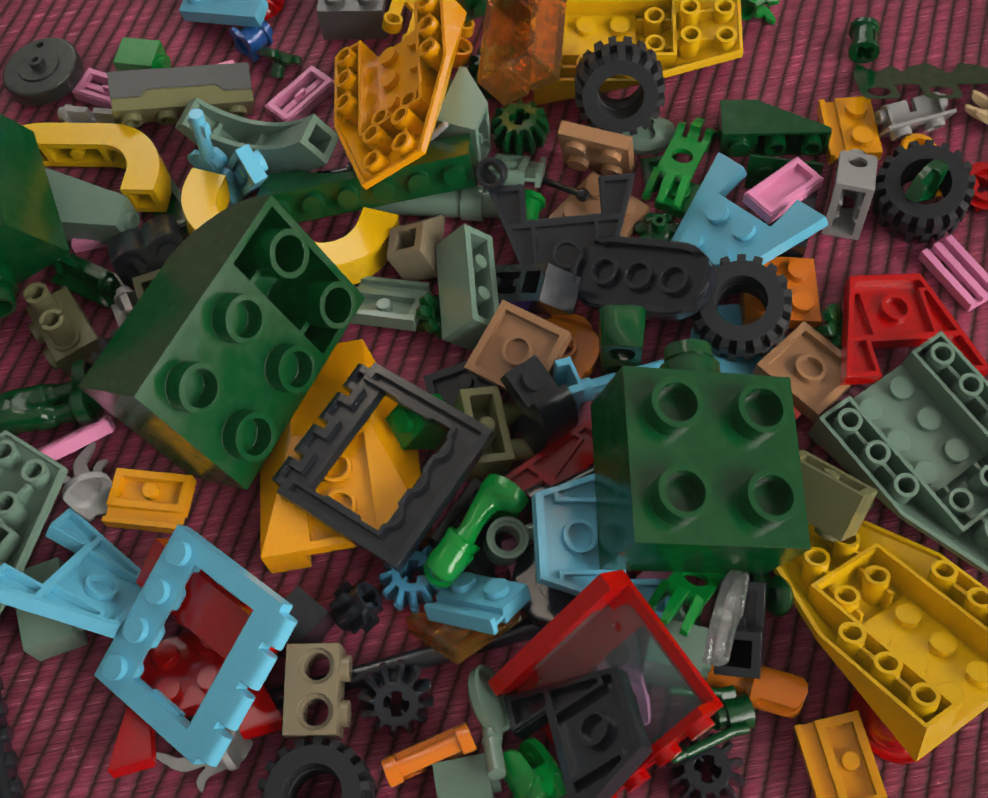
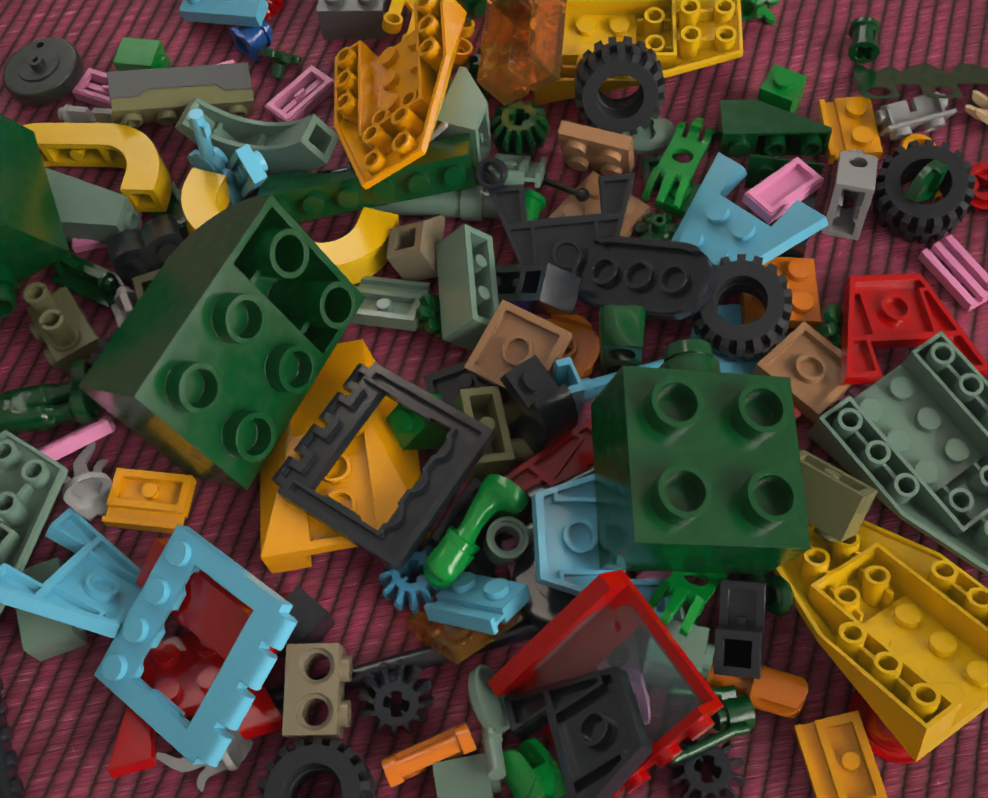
(356, 607): black gear -> none
(725, 618): clear tile -> none
(783, 88): none -> green brick

